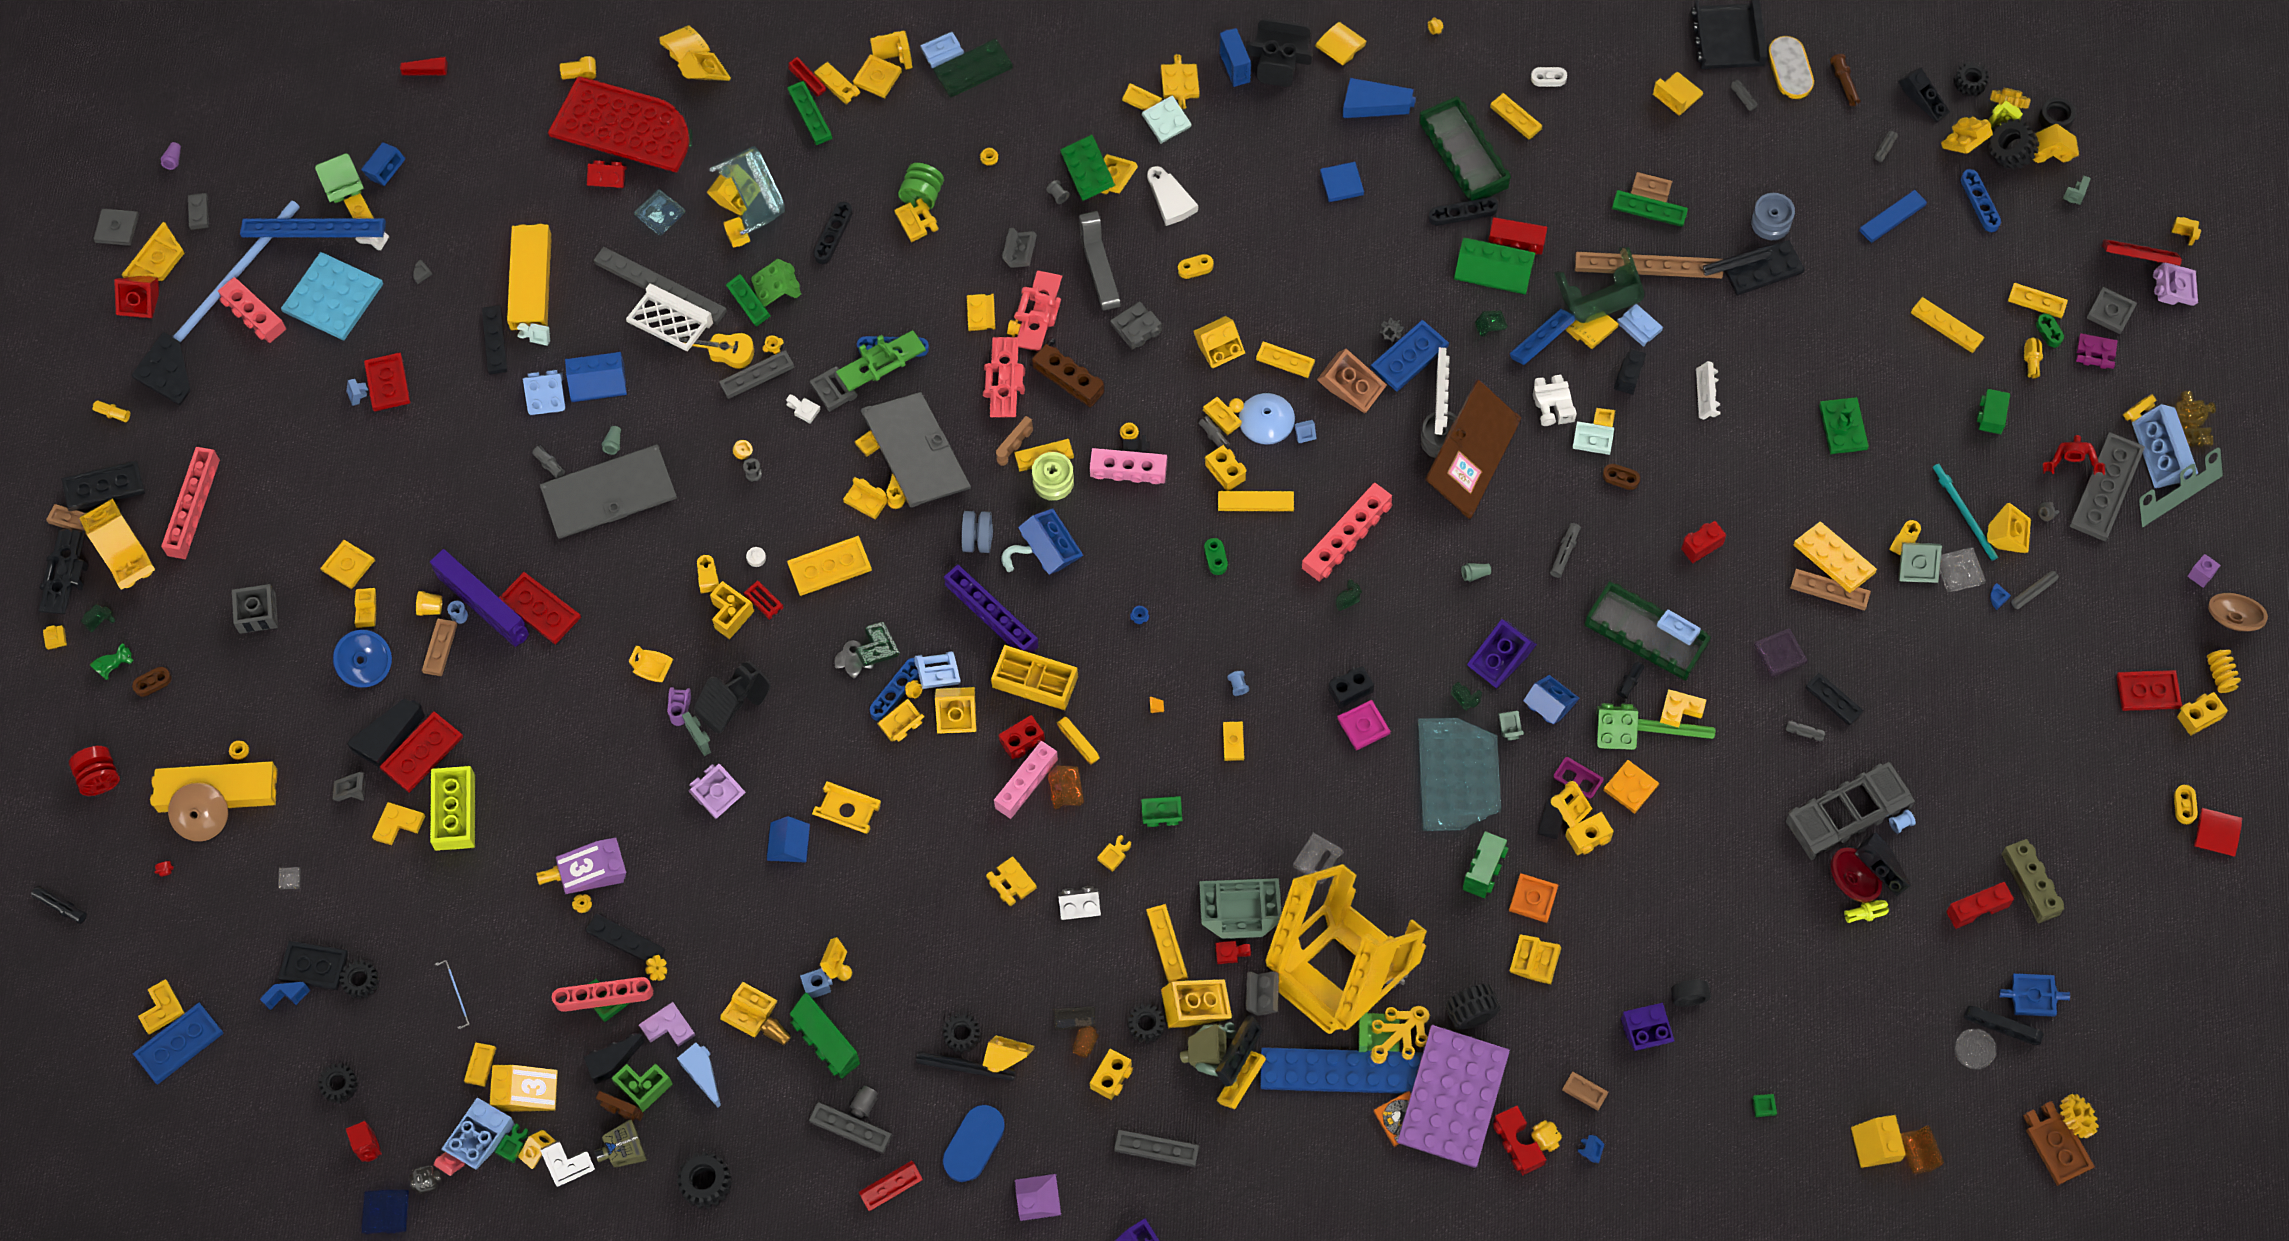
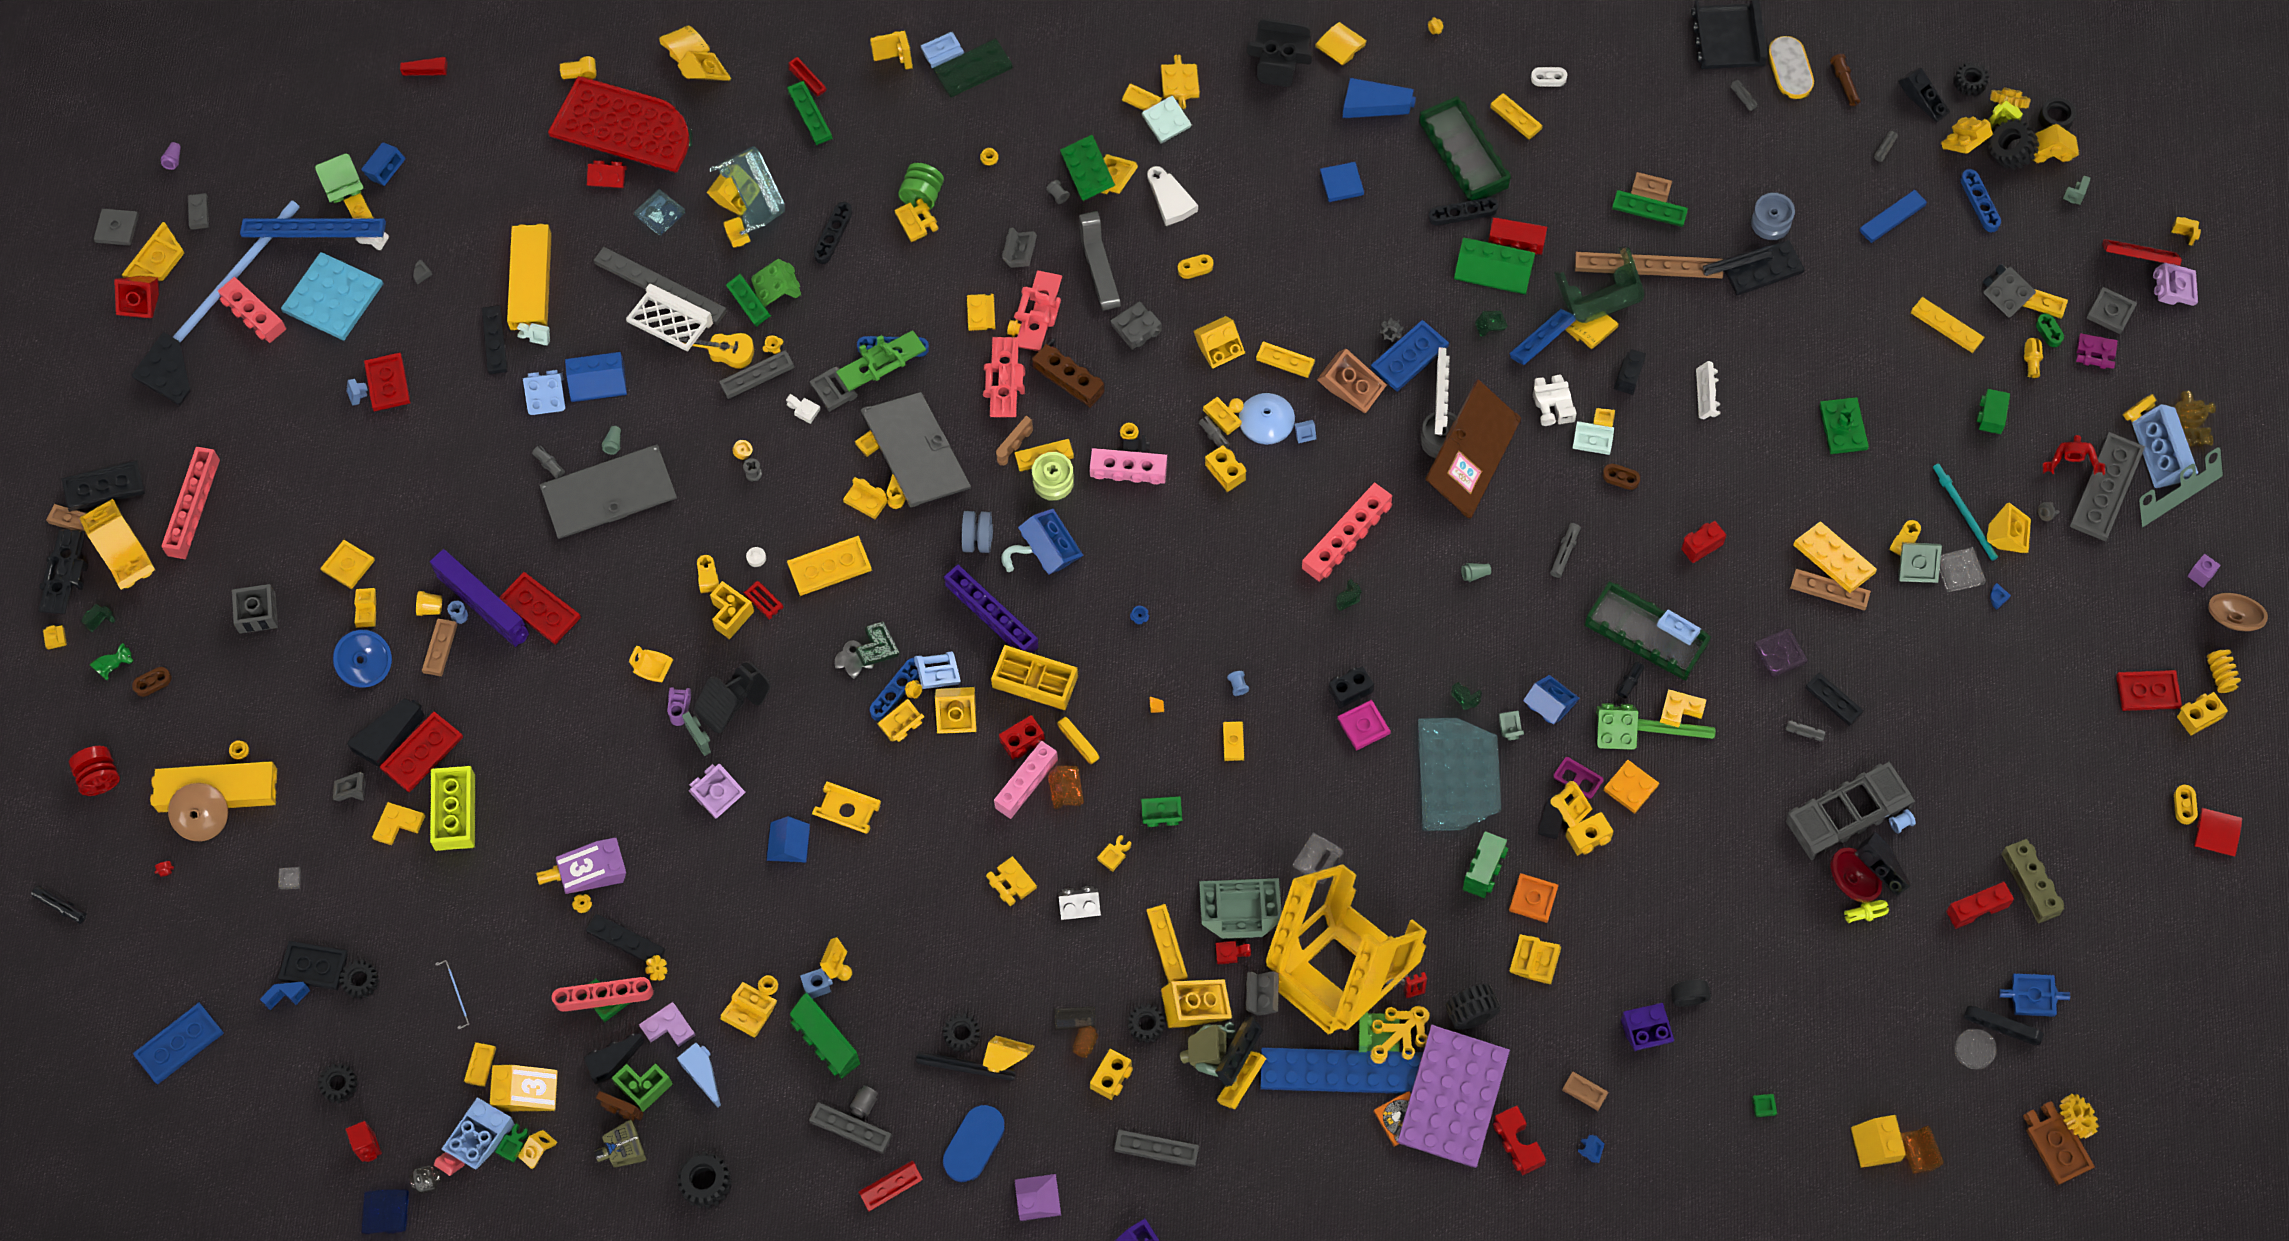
(111, 411): yellow axle -> none
(166, 1008): yellow plate -> none
(564, 1168): plate -> none
(768, 980): none -> yellow plate
(775, 1031): pearl gold cone -> none
(836, 83): yellow plate -> none
(877, 76): yellow plate -> none
(1214, 555): green plate -> none
(1235, 57): blue window -> none
(1255, 500): yellow tile -> none
(1413, 984): none -> red tile
(1501, 653): dark purple slope -> none
(1546, 1135): yellow head -> none
(1639, 325): light blue plate -> none
(1677, 93): yellow bracket -> none
(2008, 290): none -> dark grey plate
(2034, 590): dark grey axle -> none

